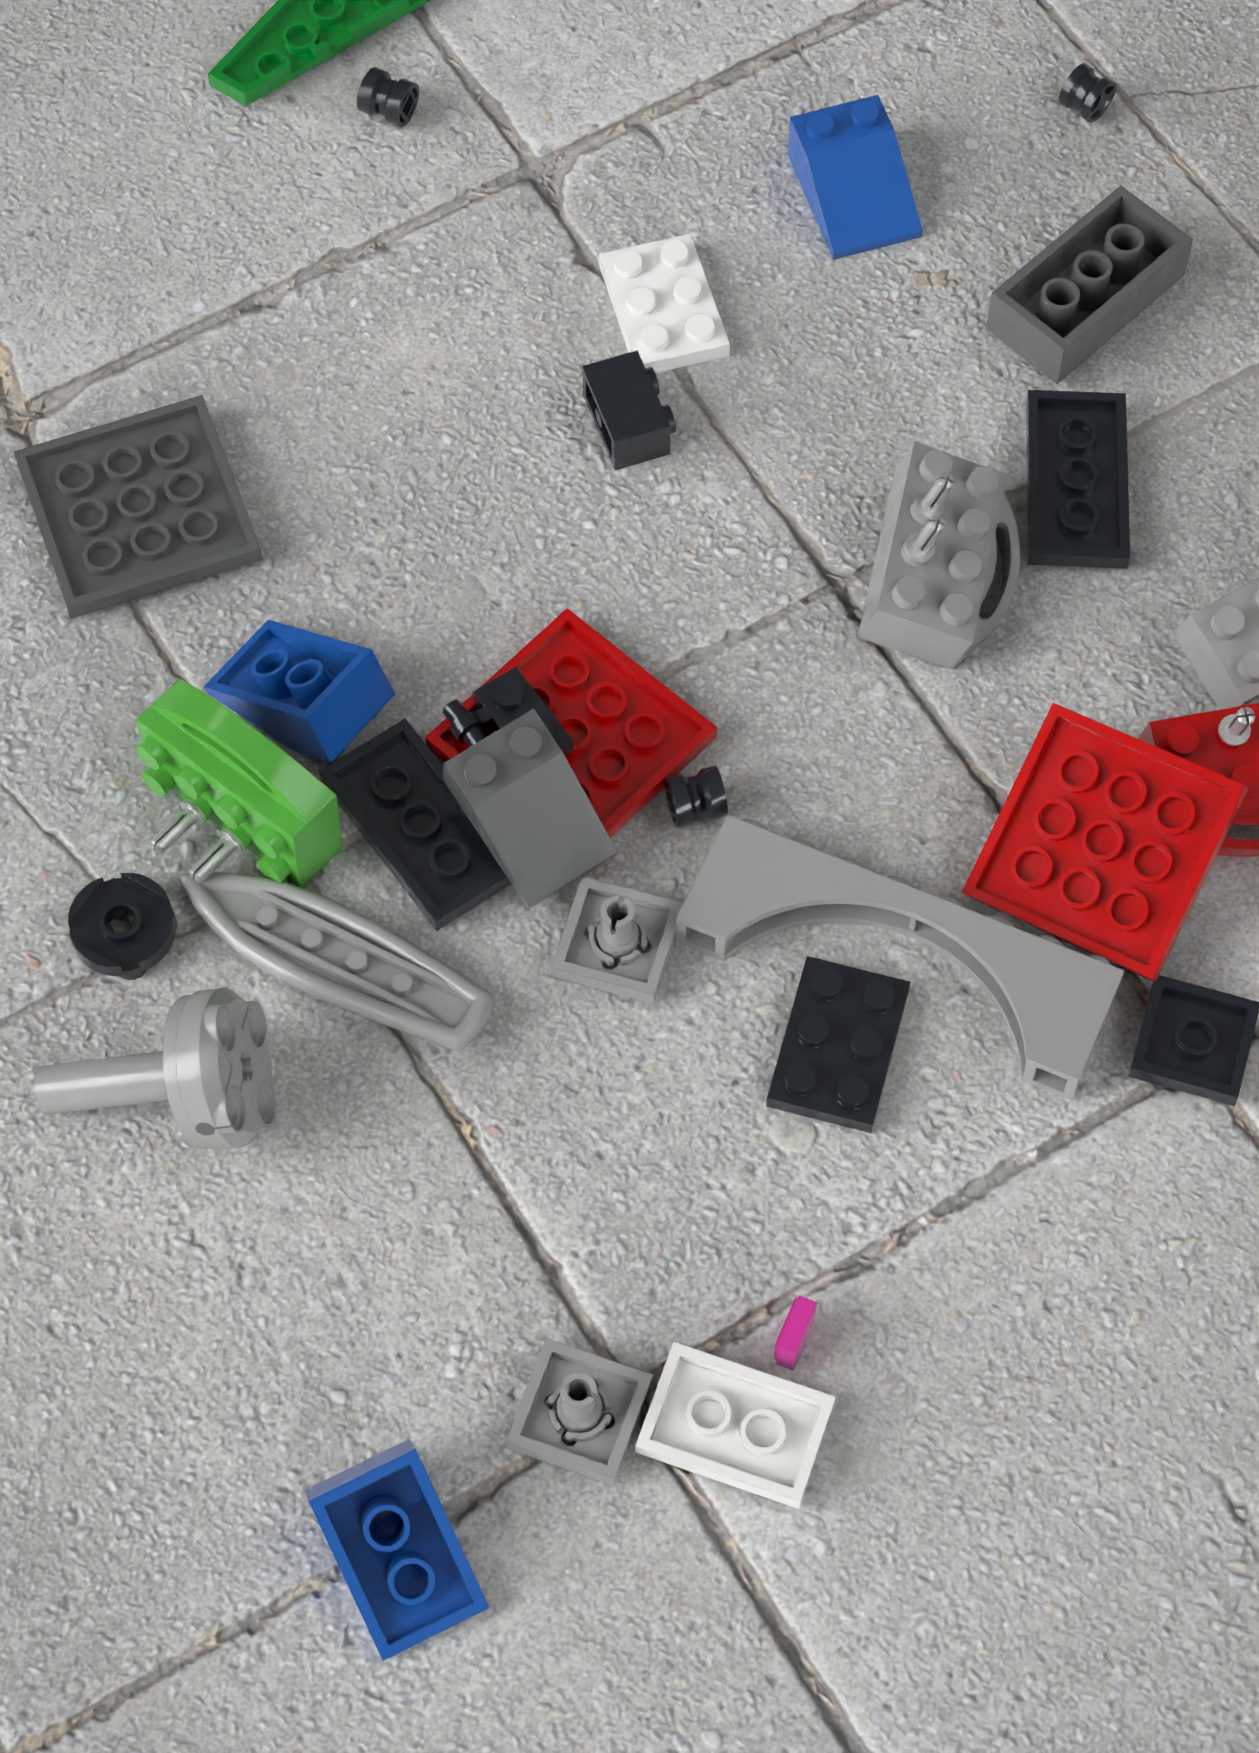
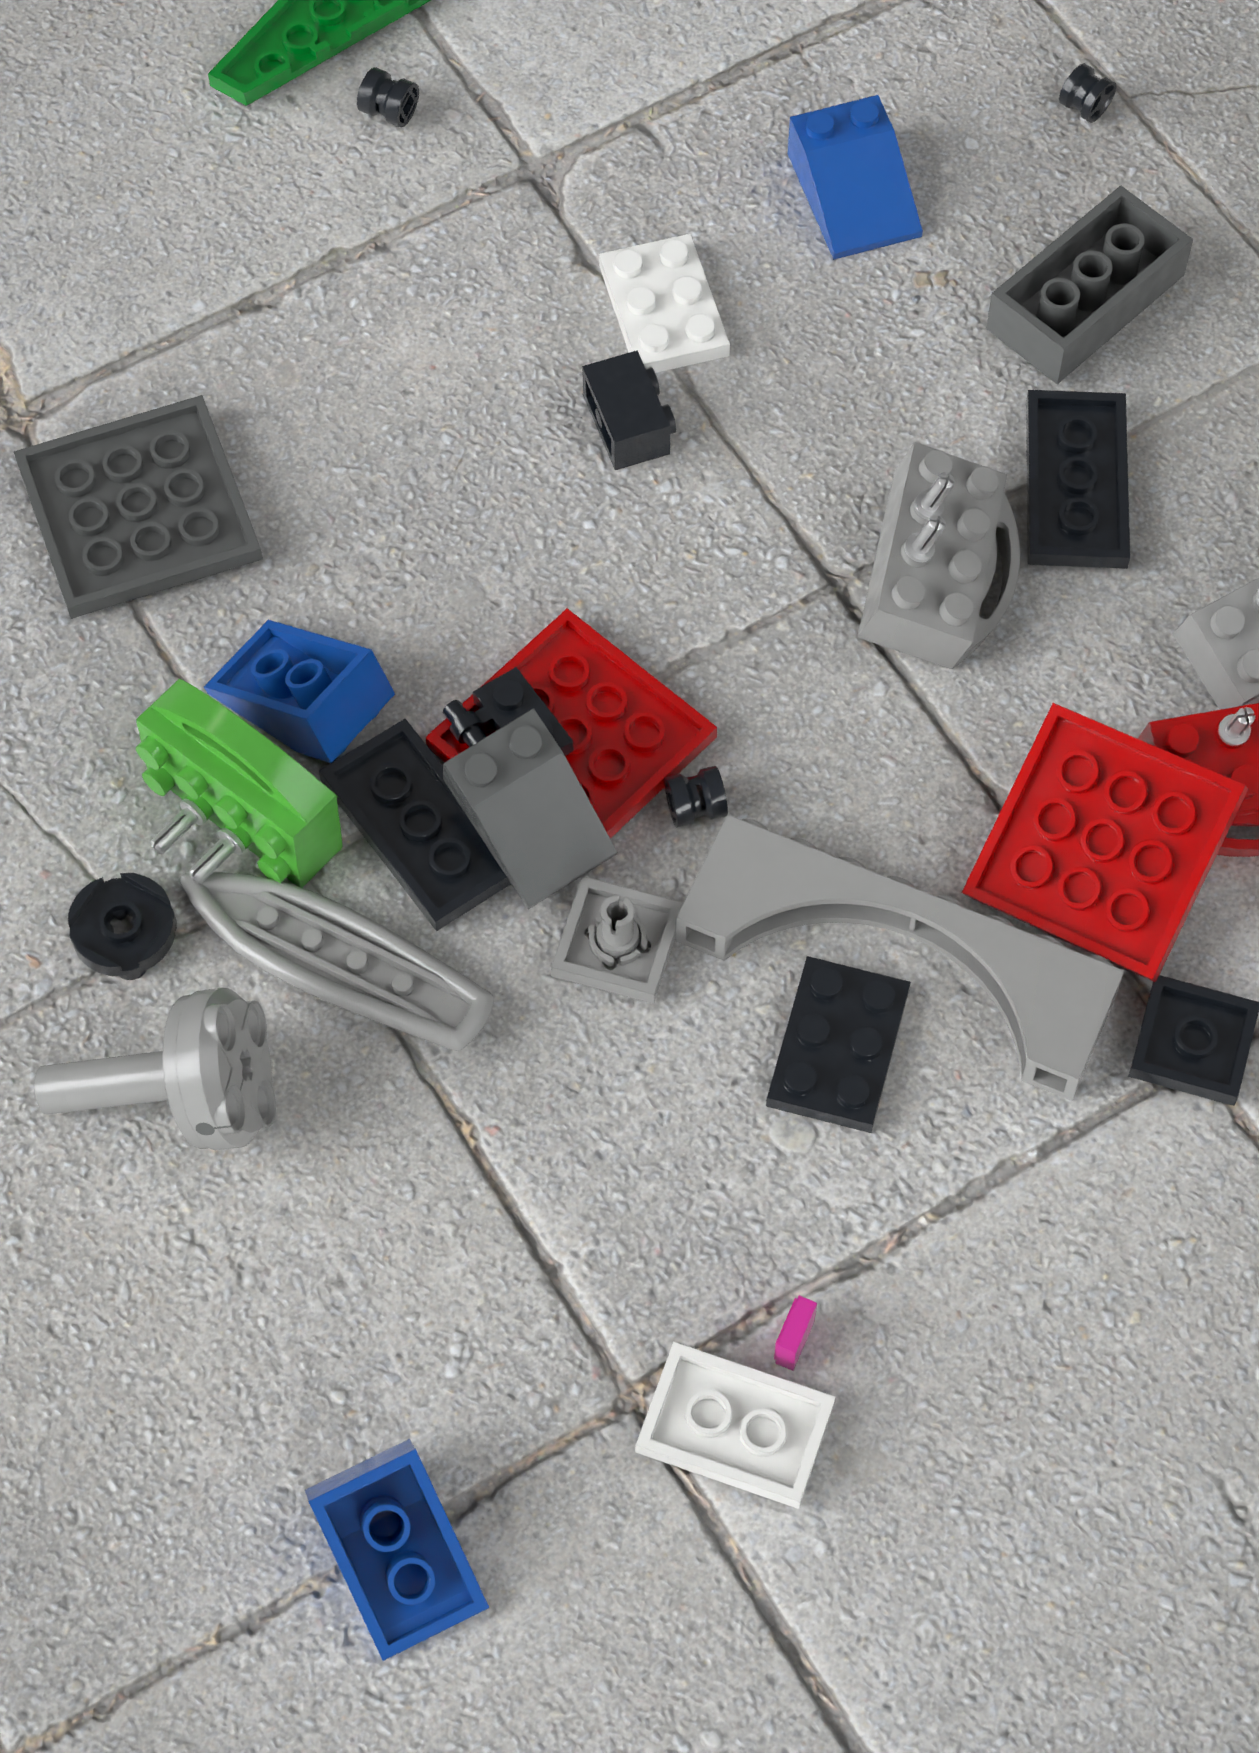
(571, 1378): light grey plate -> none

